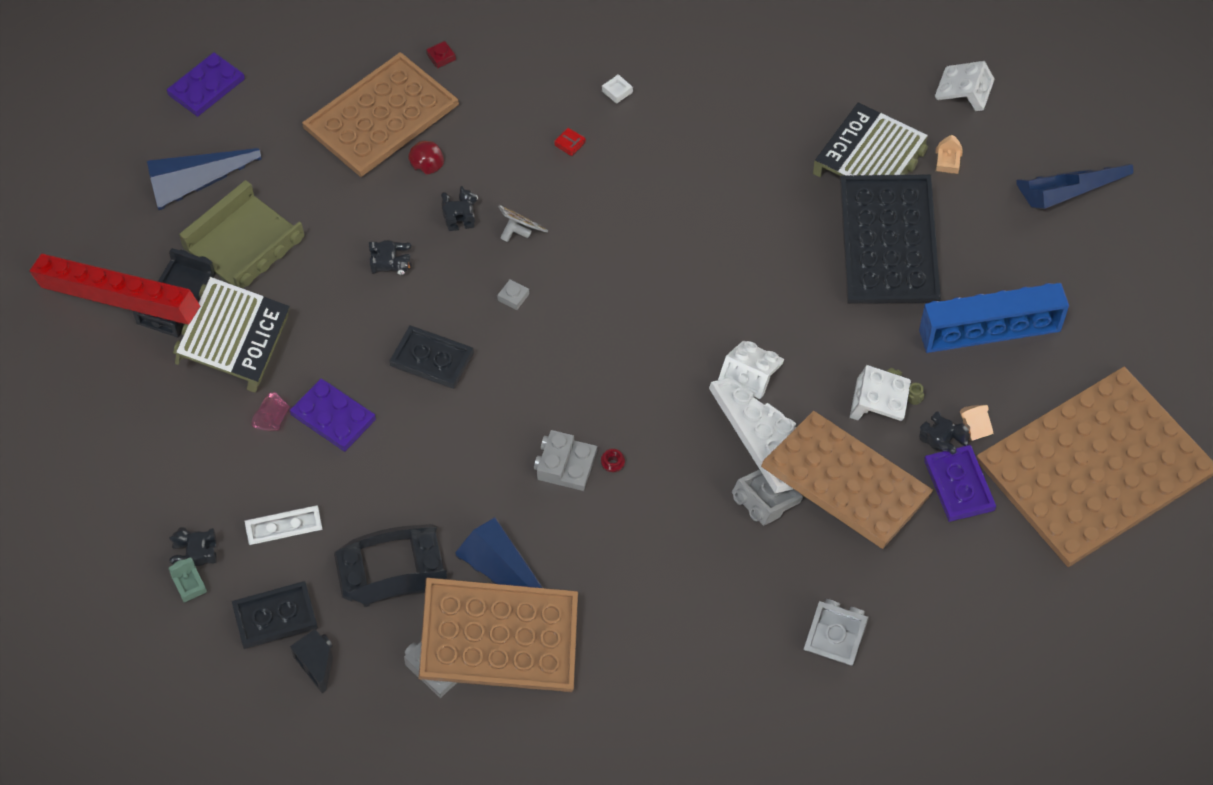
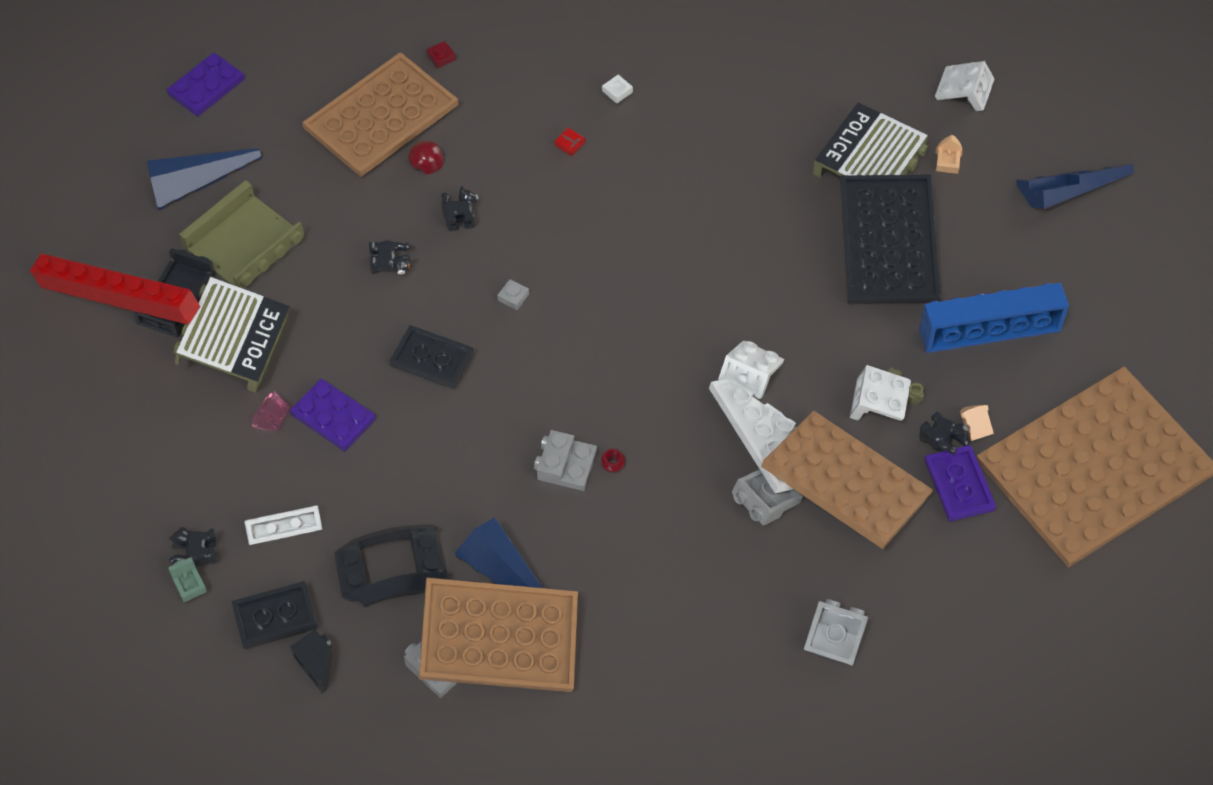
(512, 225): light grey shield -> none

